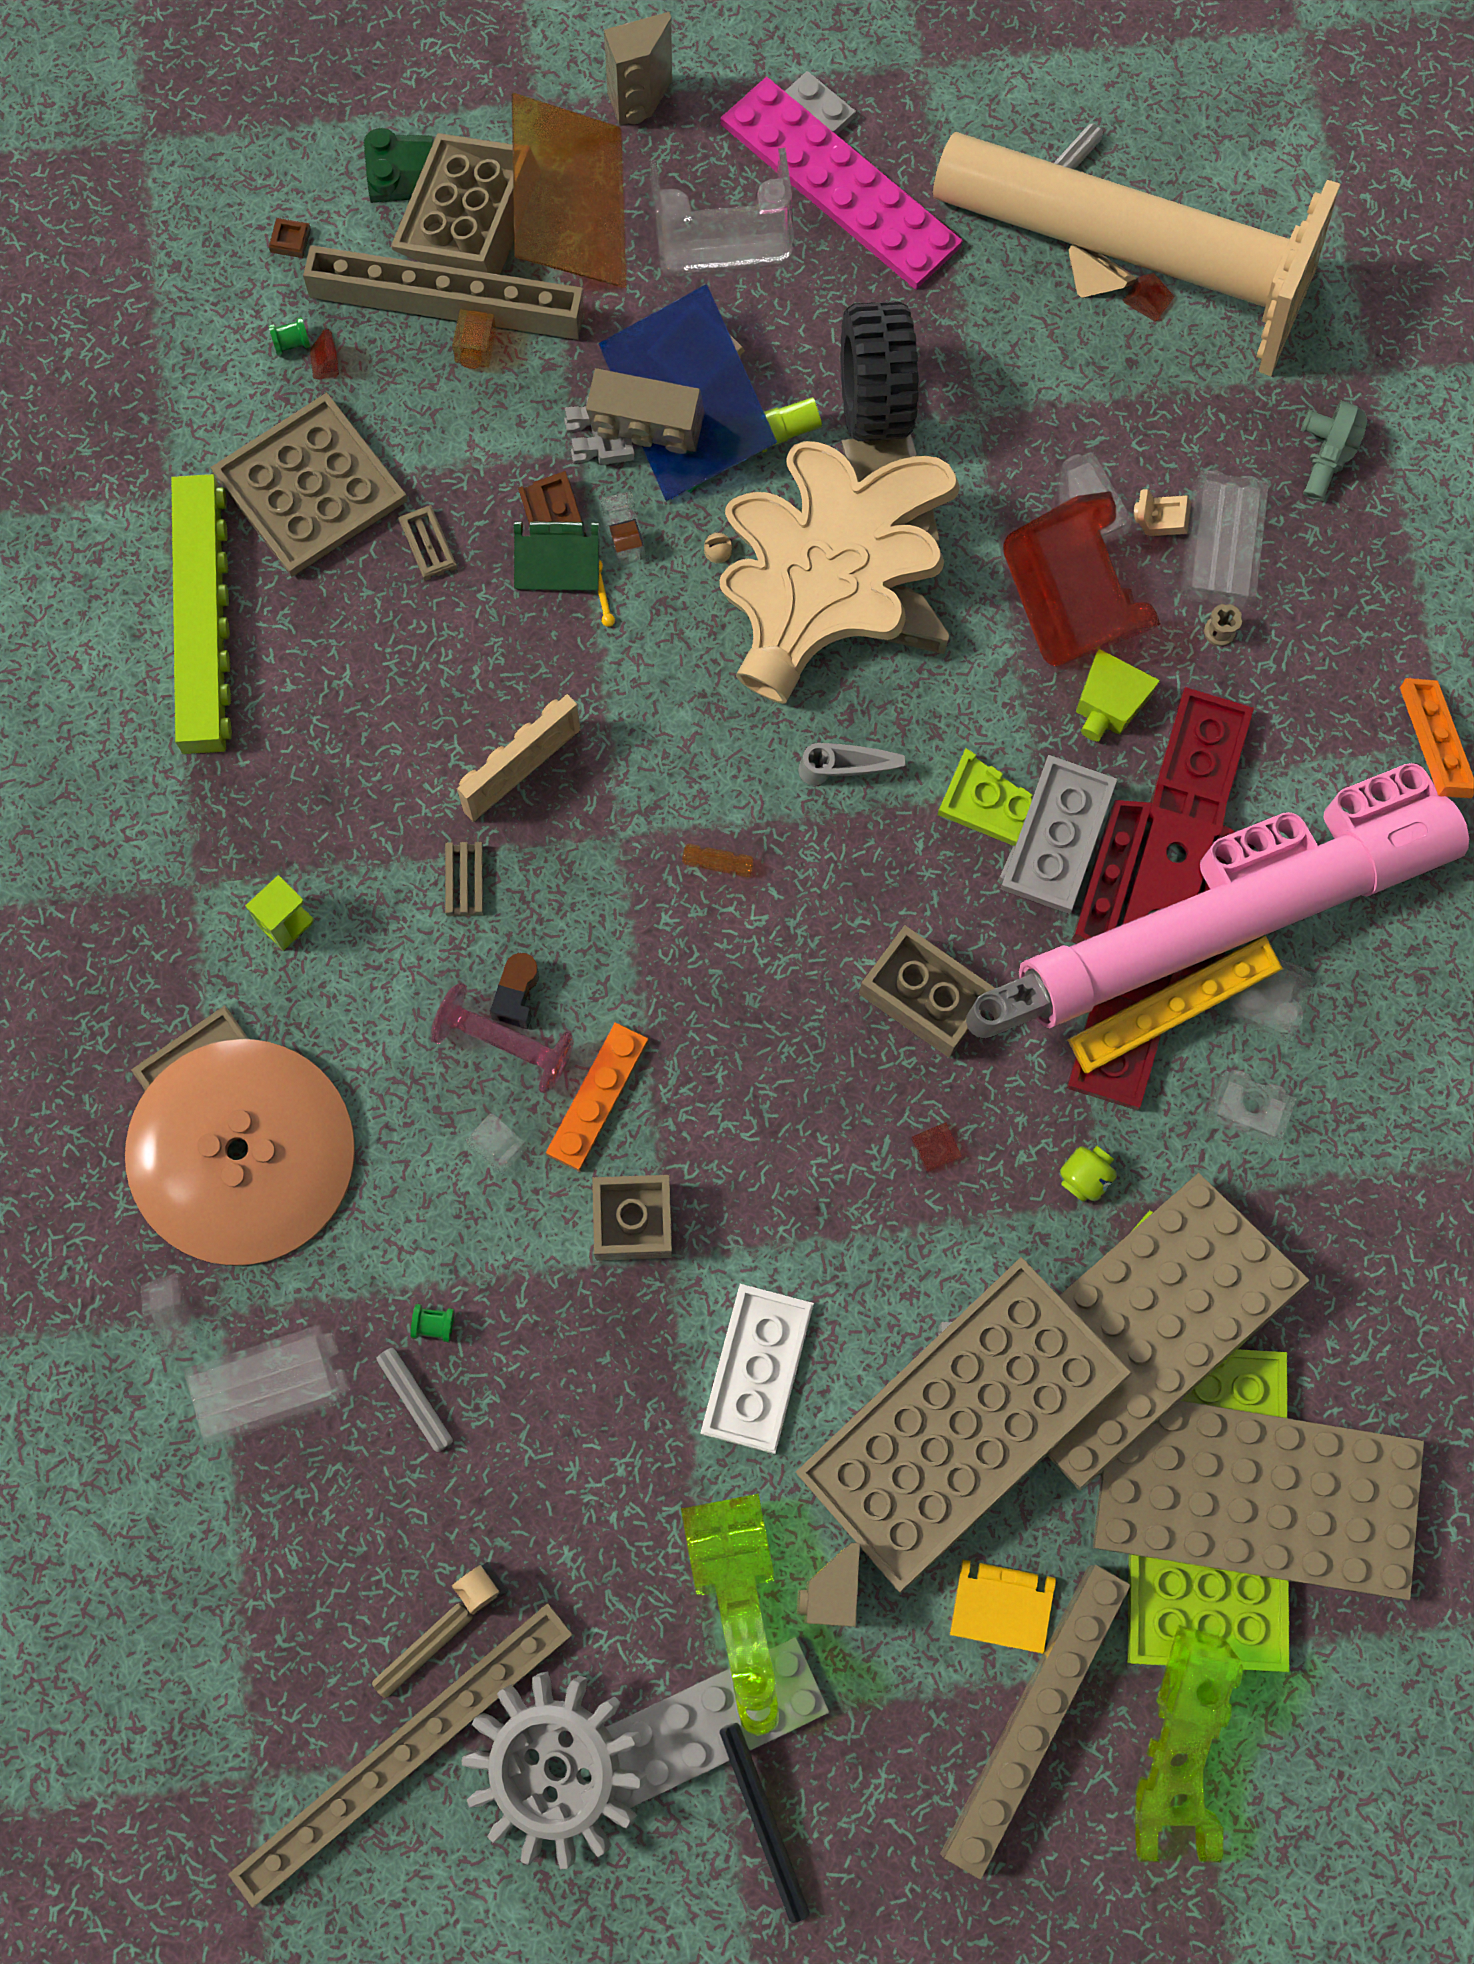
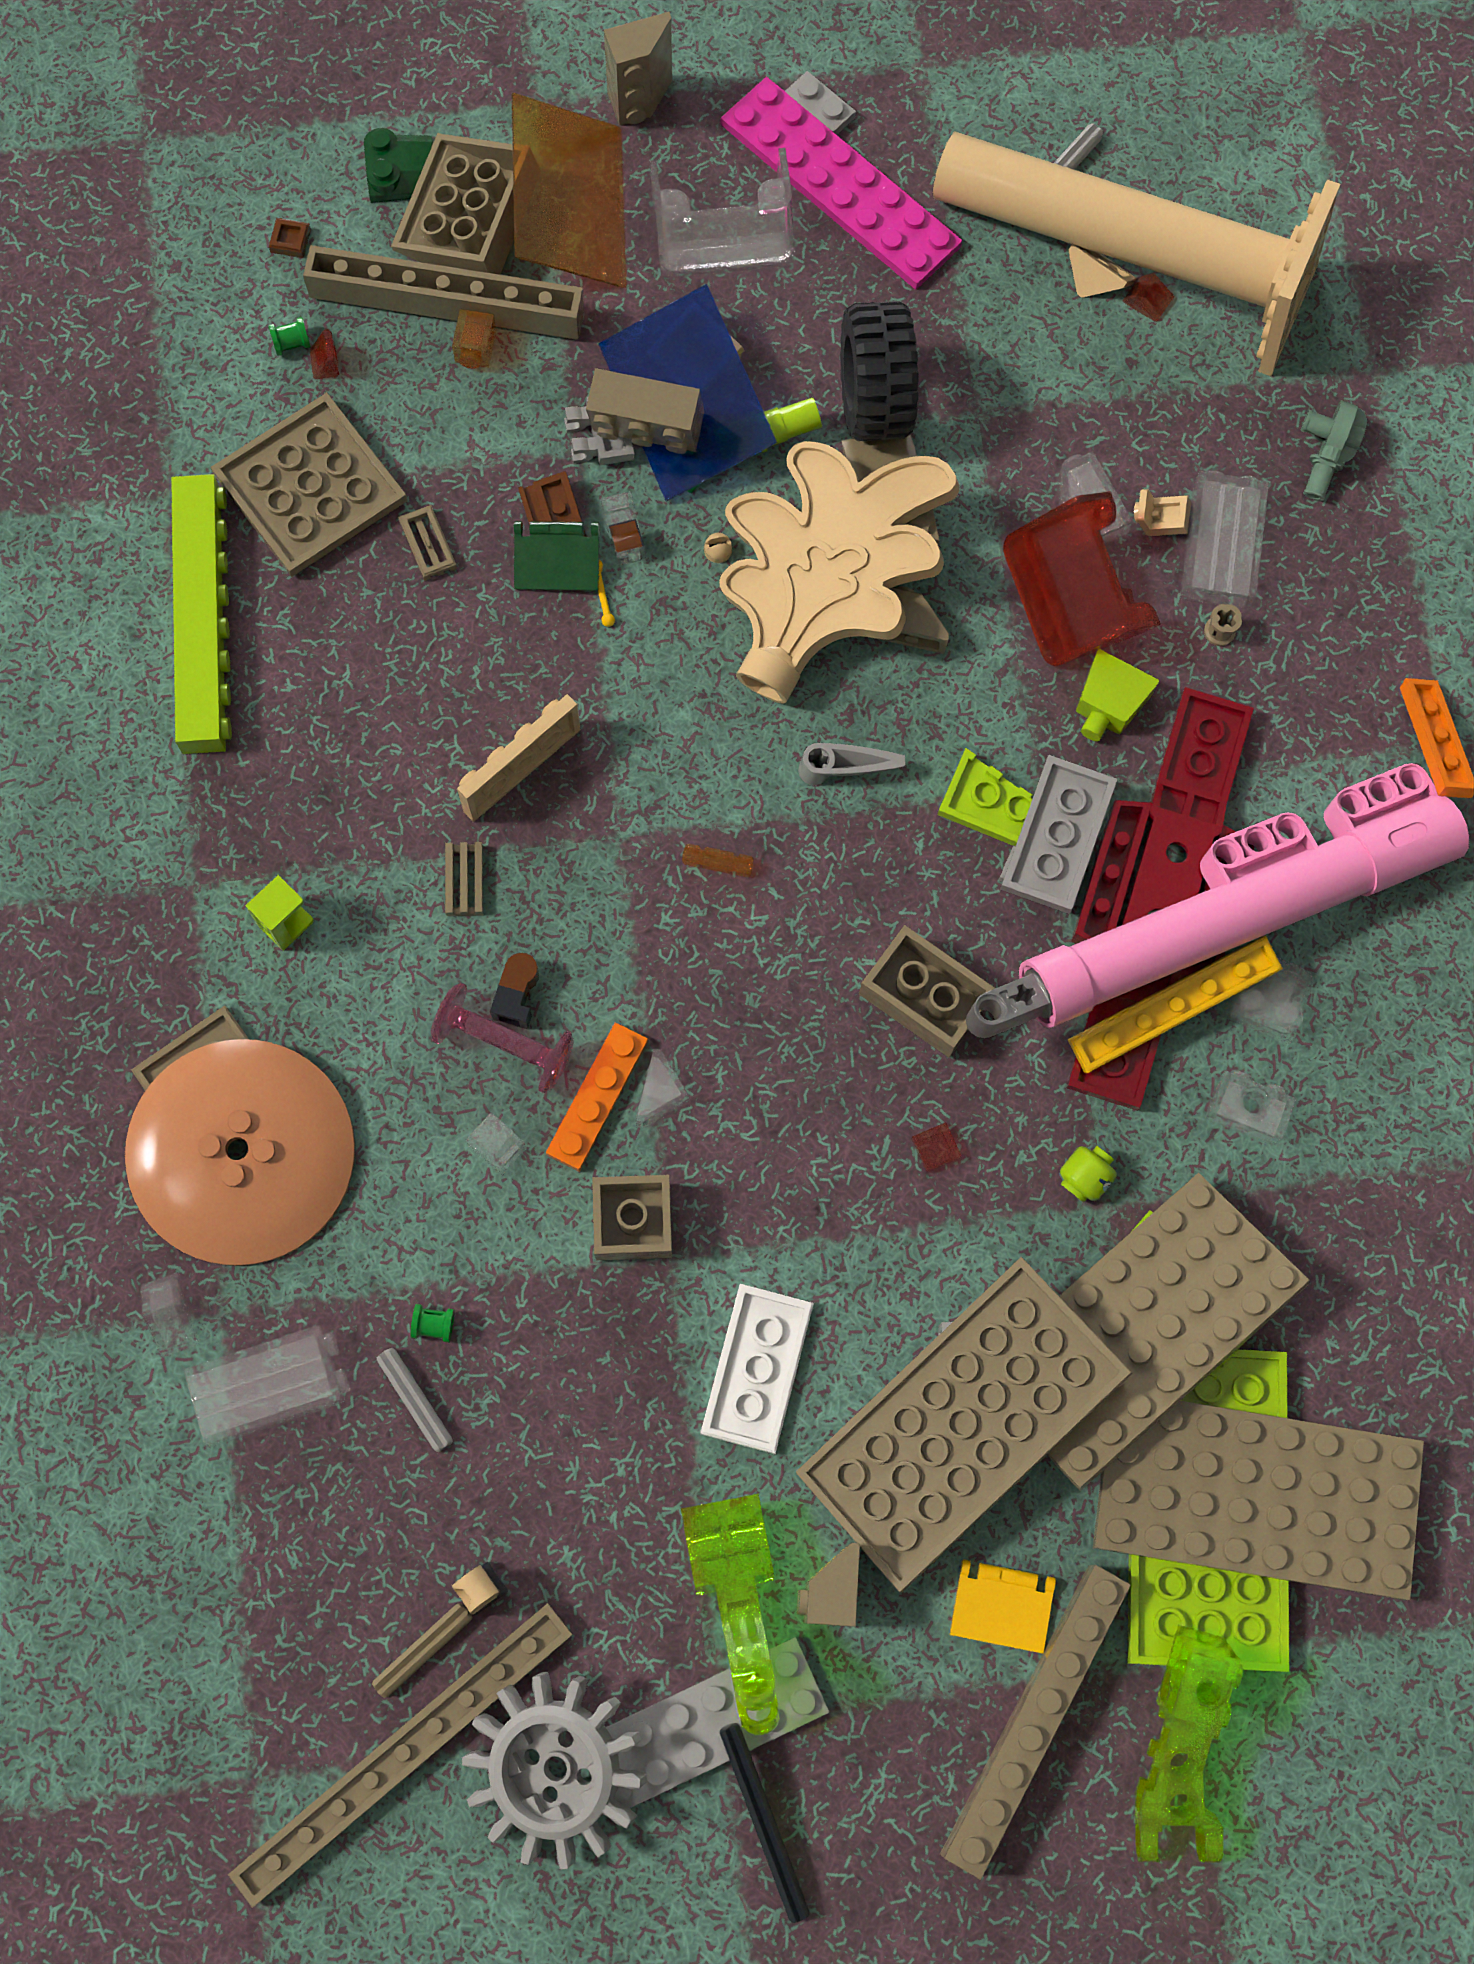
(661, 1093): none -> clear slope

